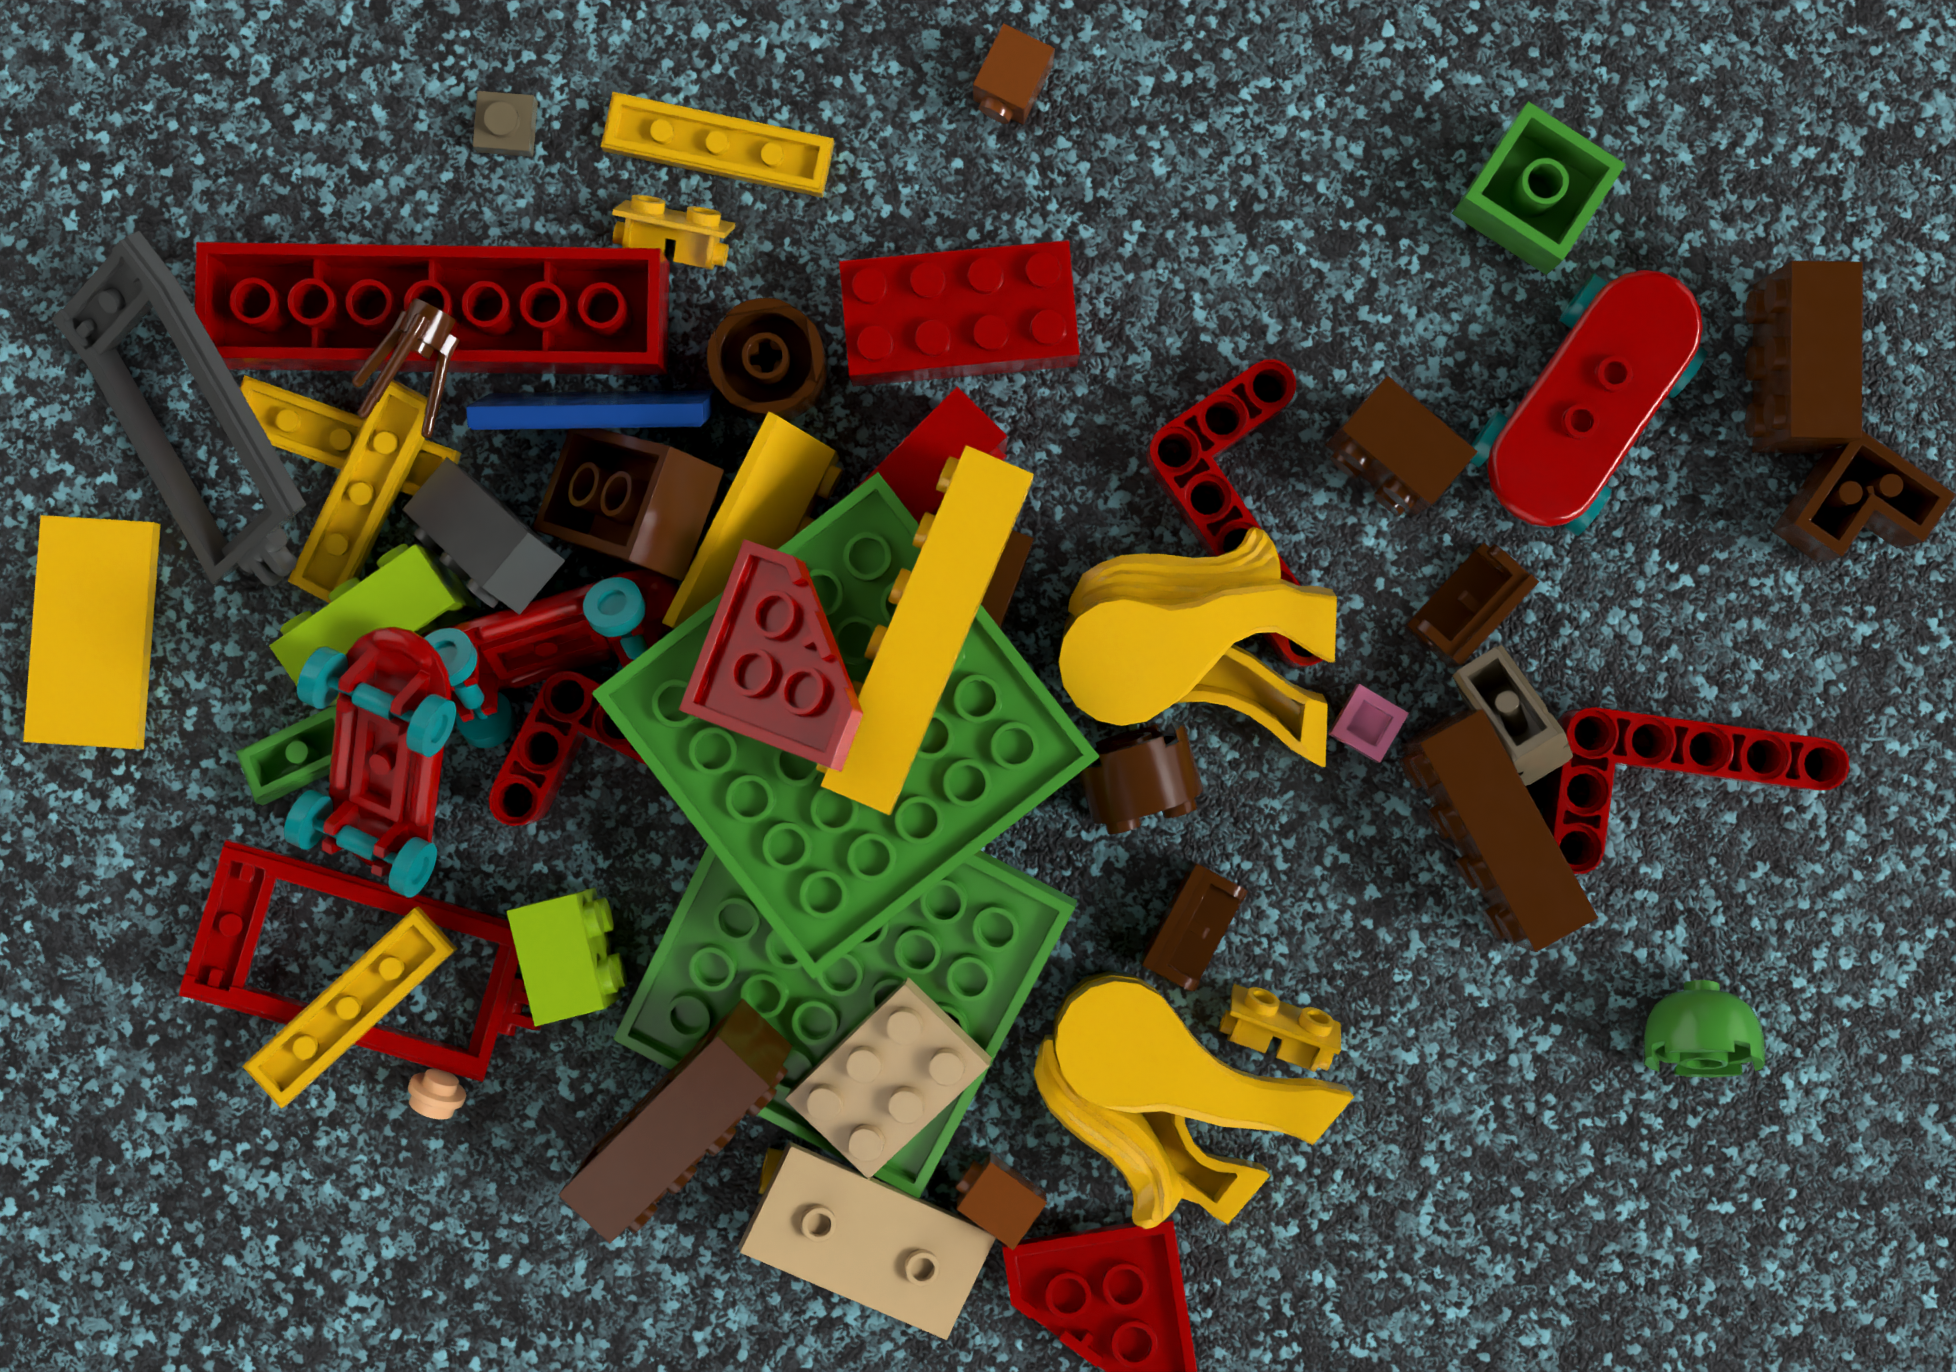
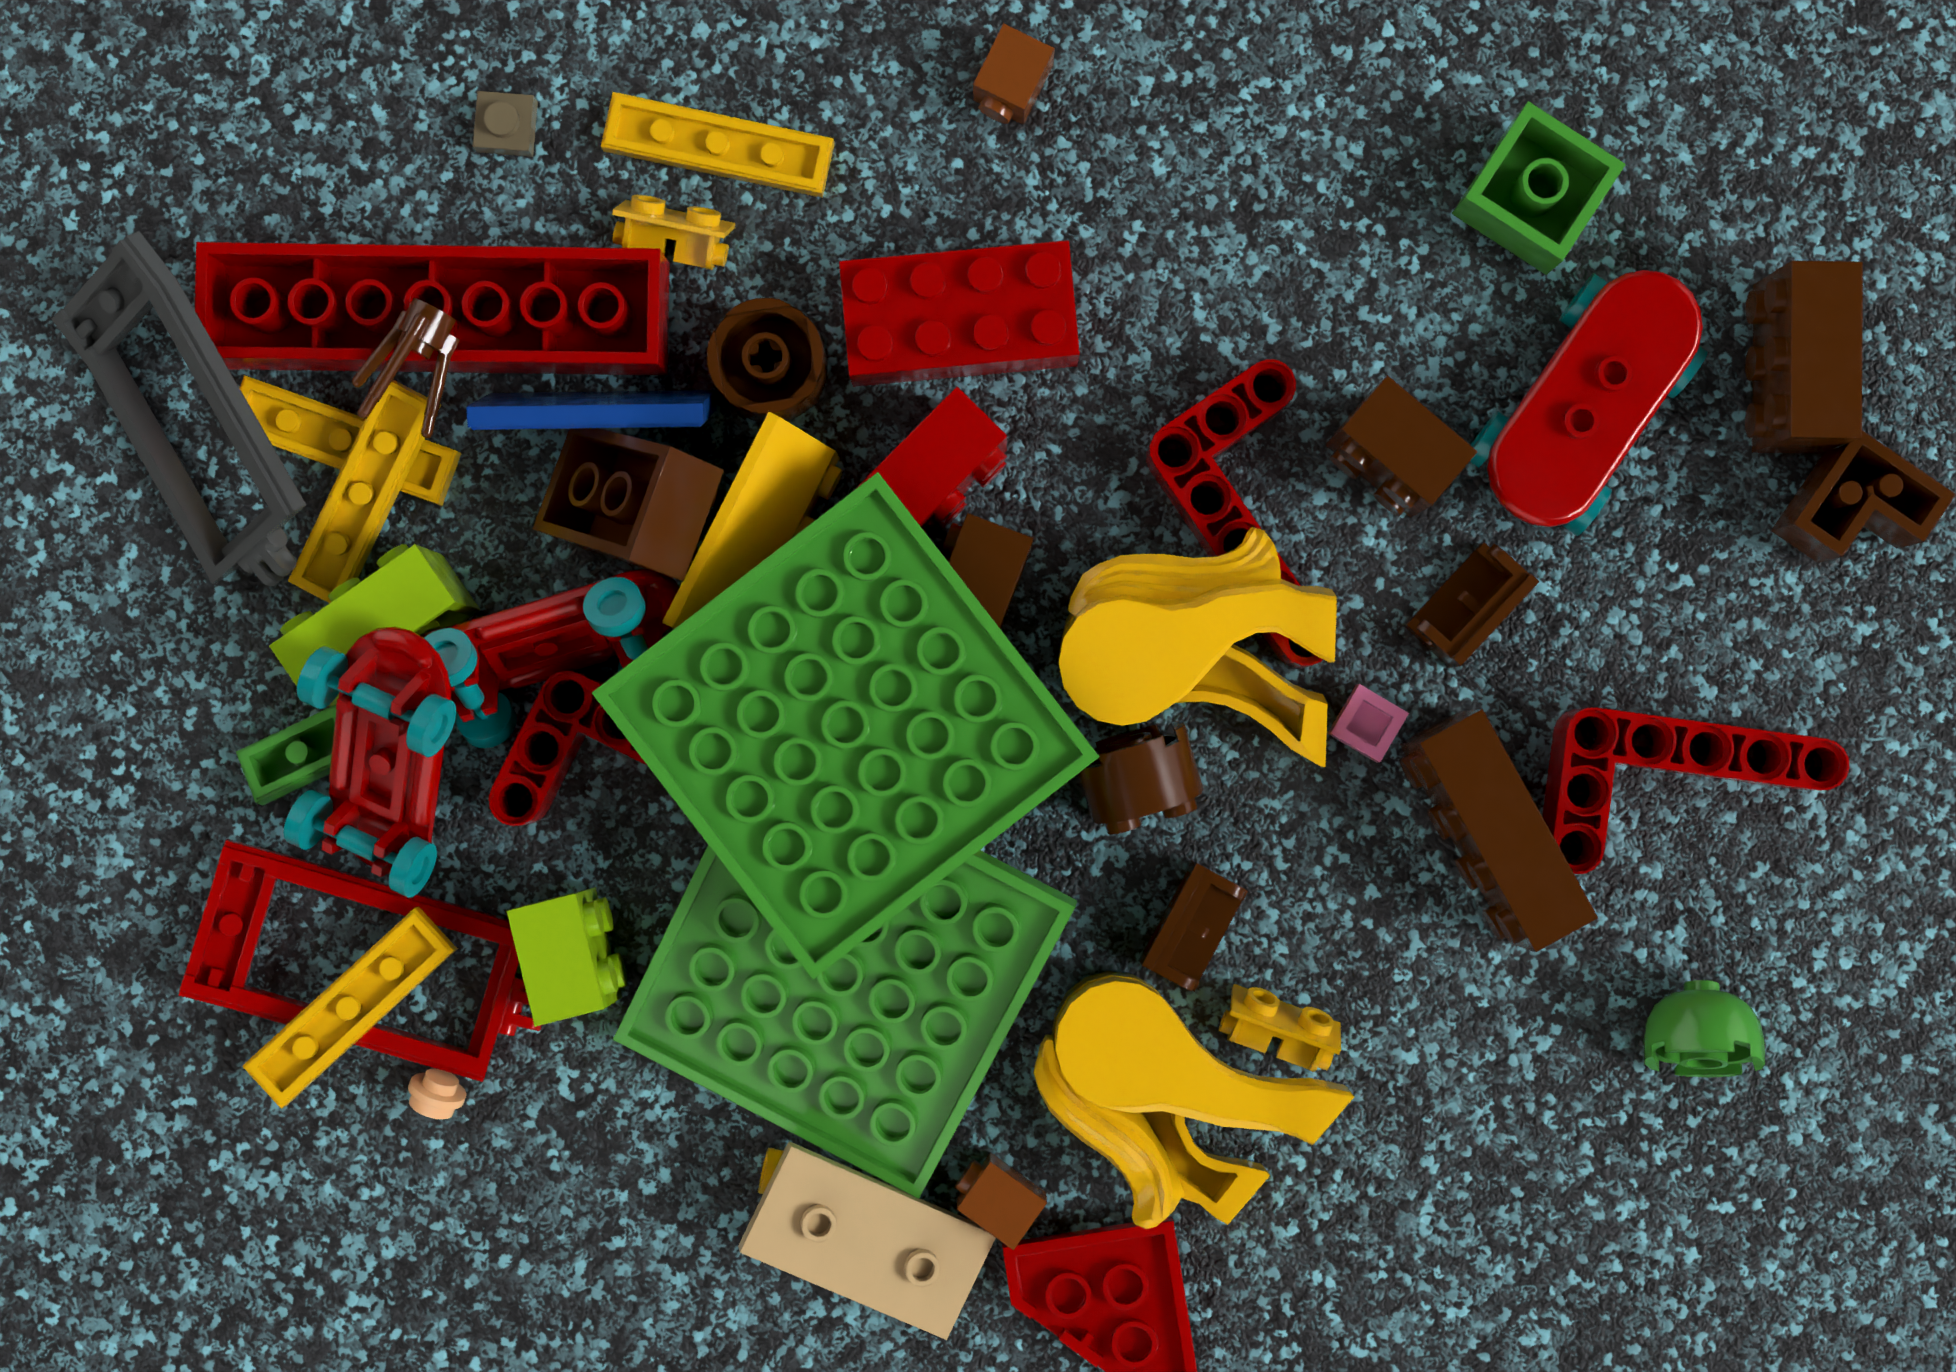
(91, 632): yellow tile -> none
(481, 538): dark grey brick -> none
(678, 1123): reddish brown brick -> none
(775, 663): red plate -> none
(888, 1078): tan plate -> none
(929, 624): yellow brick -> none
(1515, 712): dark tan brick -> none

